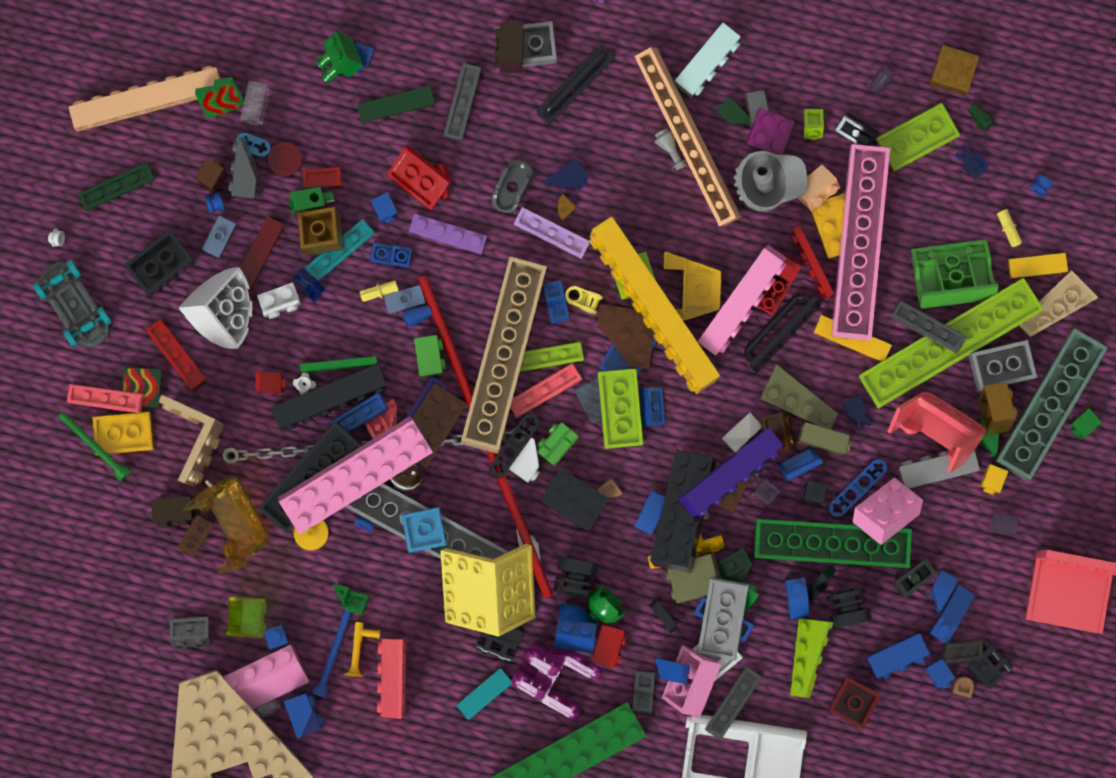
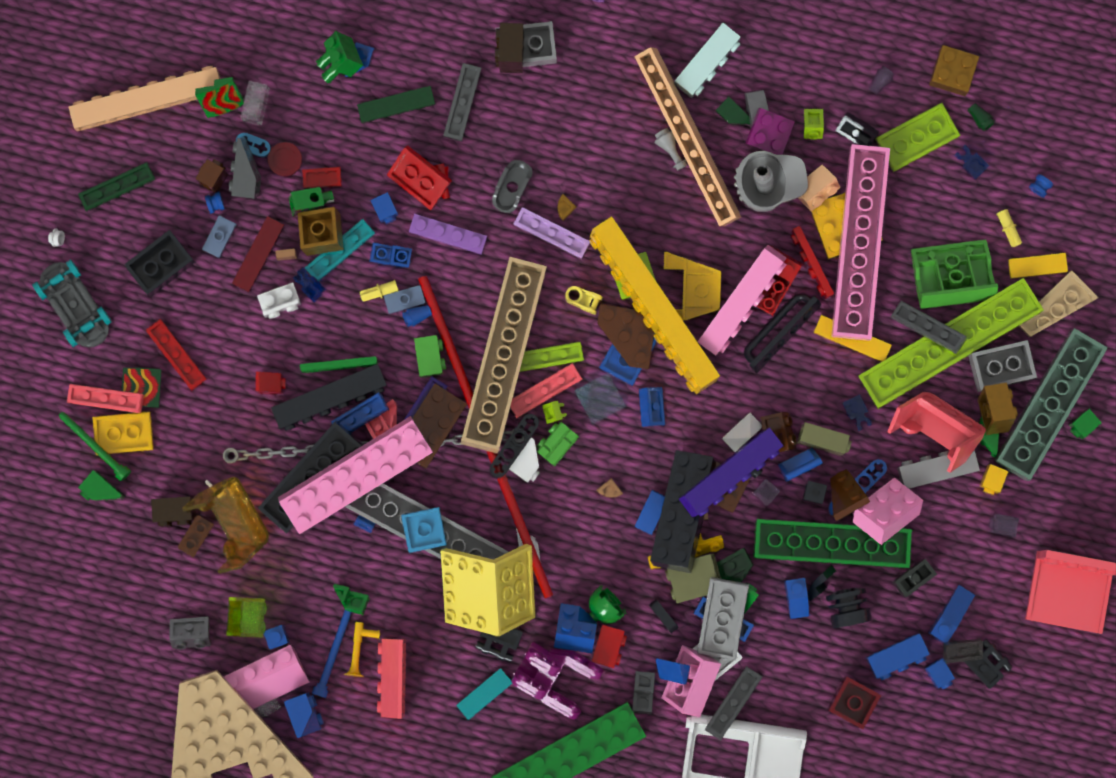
(98, 488): none -> green slope
(206, 441): tan bracket -> none
(221, 308): white brick -> none
(286, 254): none -> medium nougat tile
(298, 383): white plate -> none
(313, 537): yellow piece -> none
(407, 479): dark brown piece -> none
(547, 110): black piece -> none
(552, 412): none -> lime tile
(556, 302): blue slope -> none
(569, 177): clear blue slope -> none
(574, 500): black brick -> none
(575, 577): black wheel -> none
(620, 408): lime plate -> none
(794, 398): olive wing -> none
(808, 650): lime wing -> none
(846, 494): none -> reddish brown wing
(942, 589): blue slope -> none
(963, 686): medium nougat tile -> none

